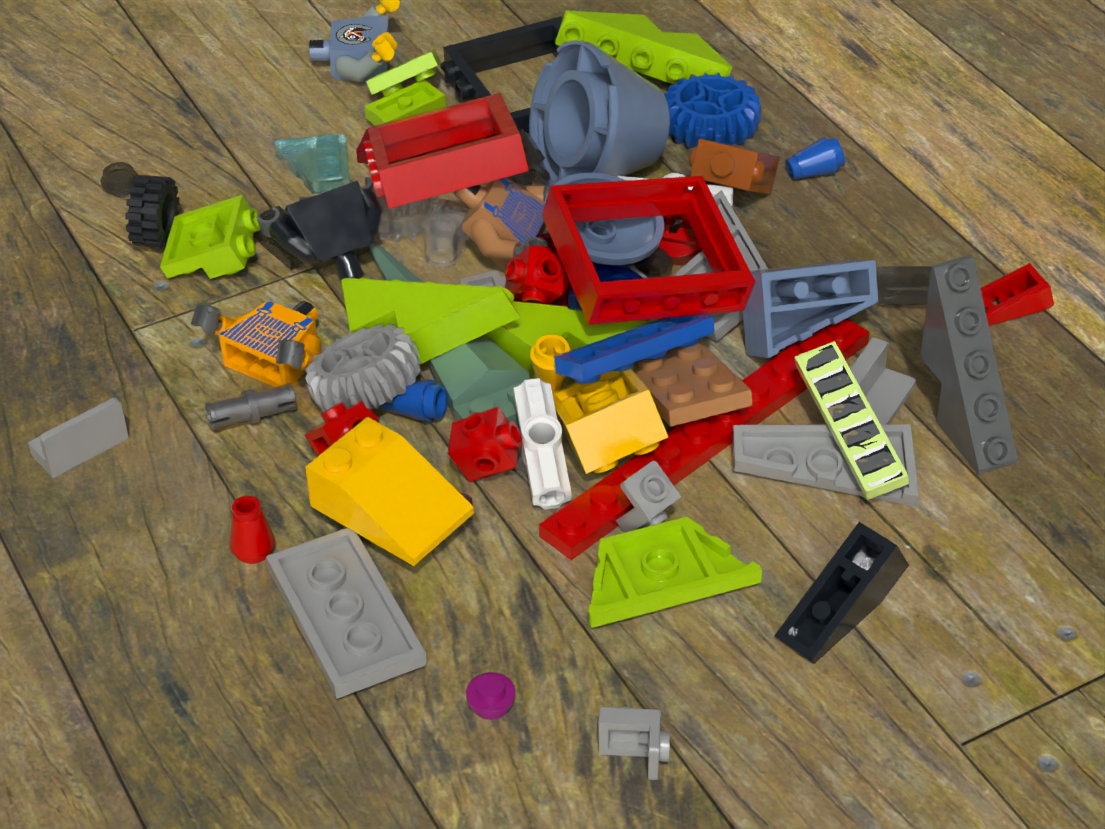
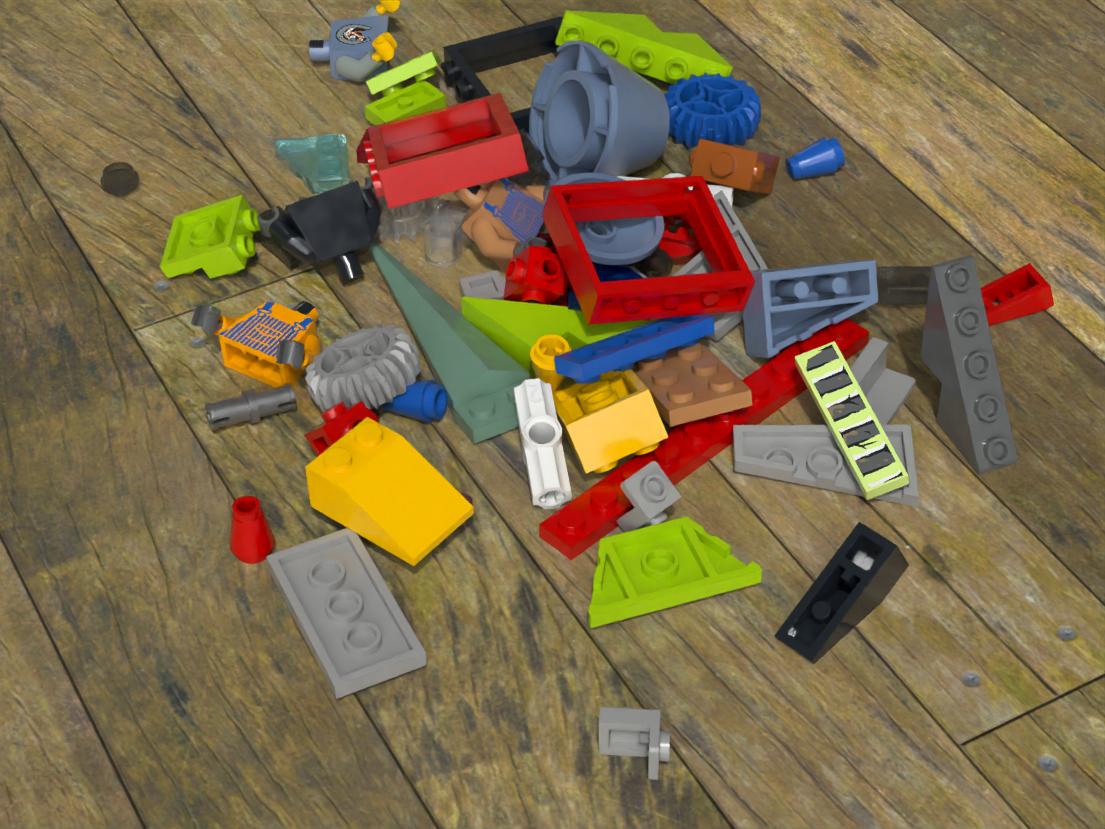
(80, 438): light grey panel -> none
(151, 210): black tyre -> none
(431, 313): lime slope -> none
(484, 444): red brick -> none
(490, 695): magenta plate -> none

